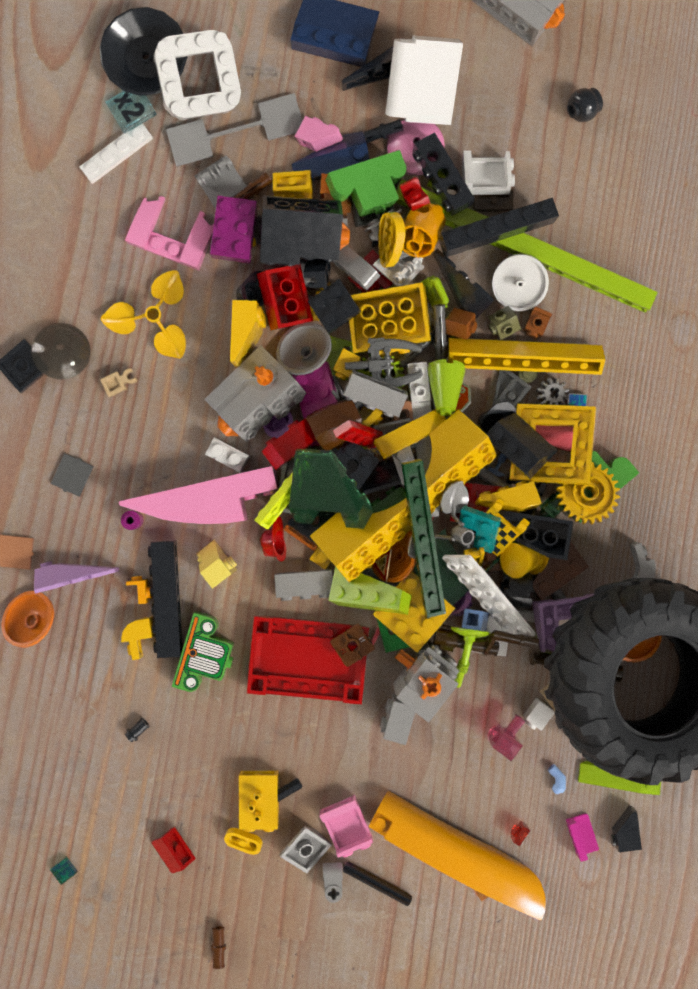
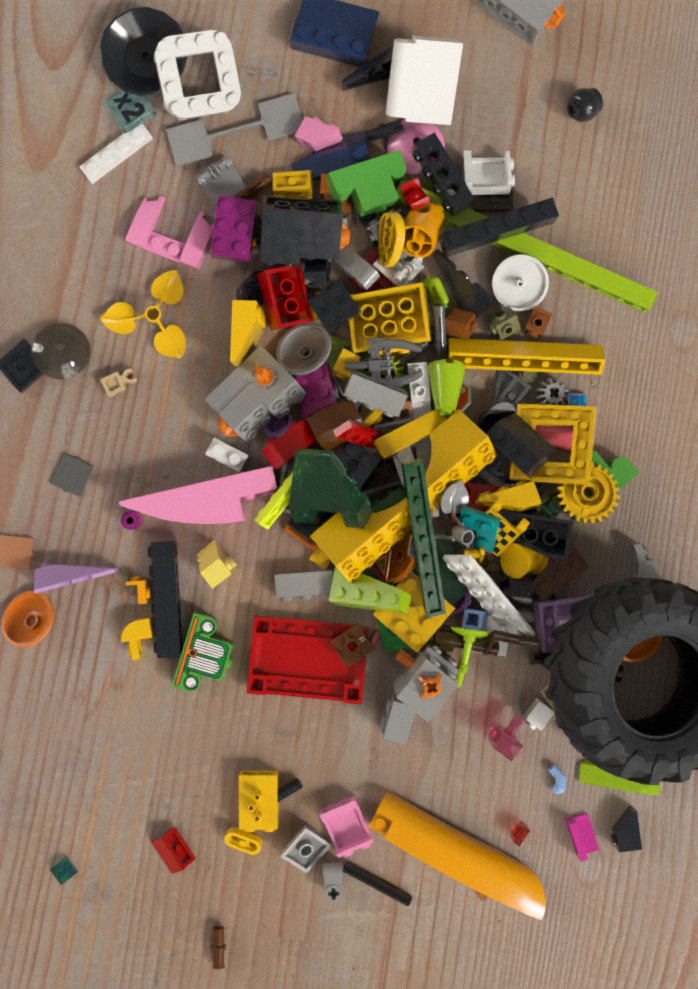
(133, 733): black pin -> none
(273, 541): red piece -> none

